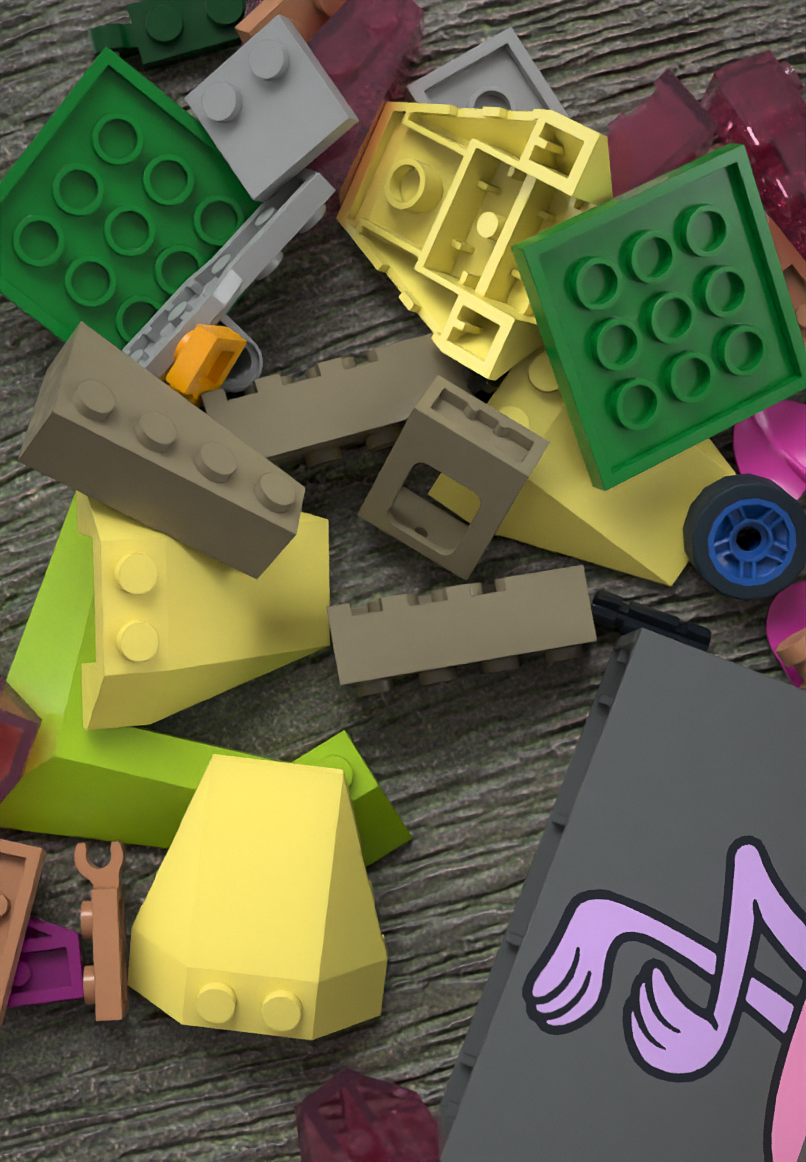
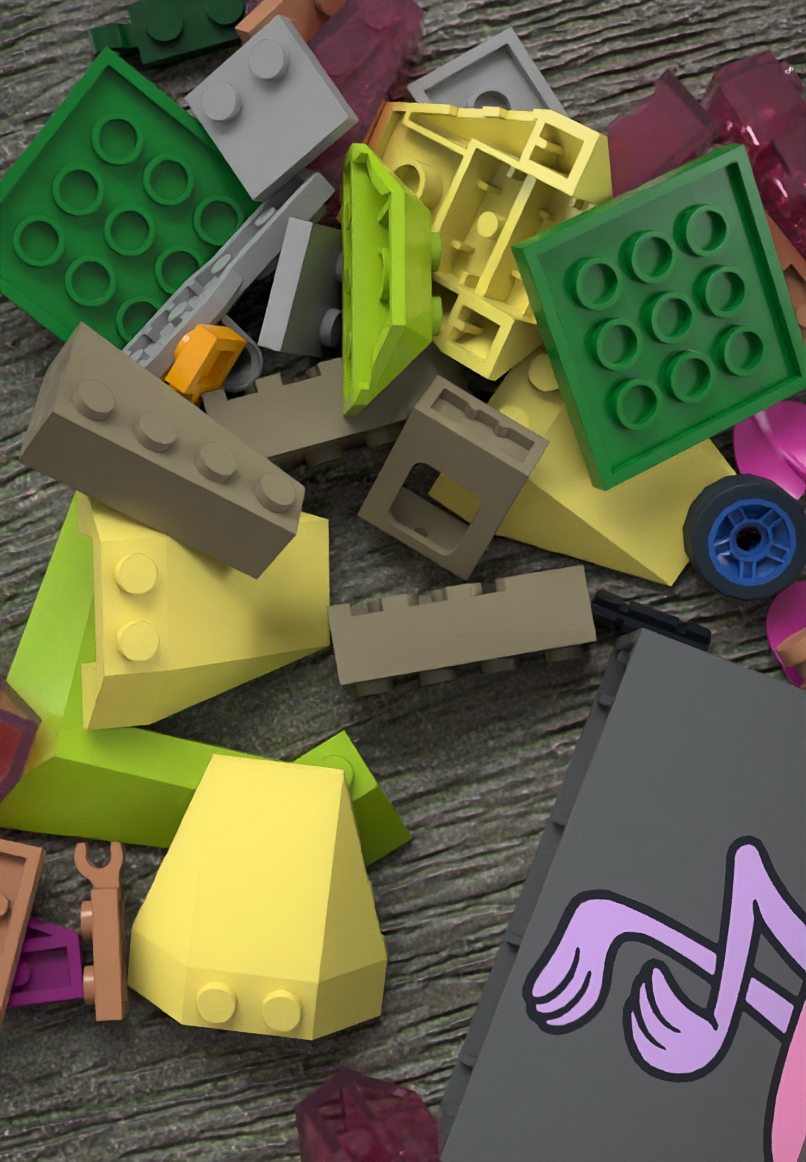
(306, 293): none -> light grey plate
(384, 277): none -> lime wedge

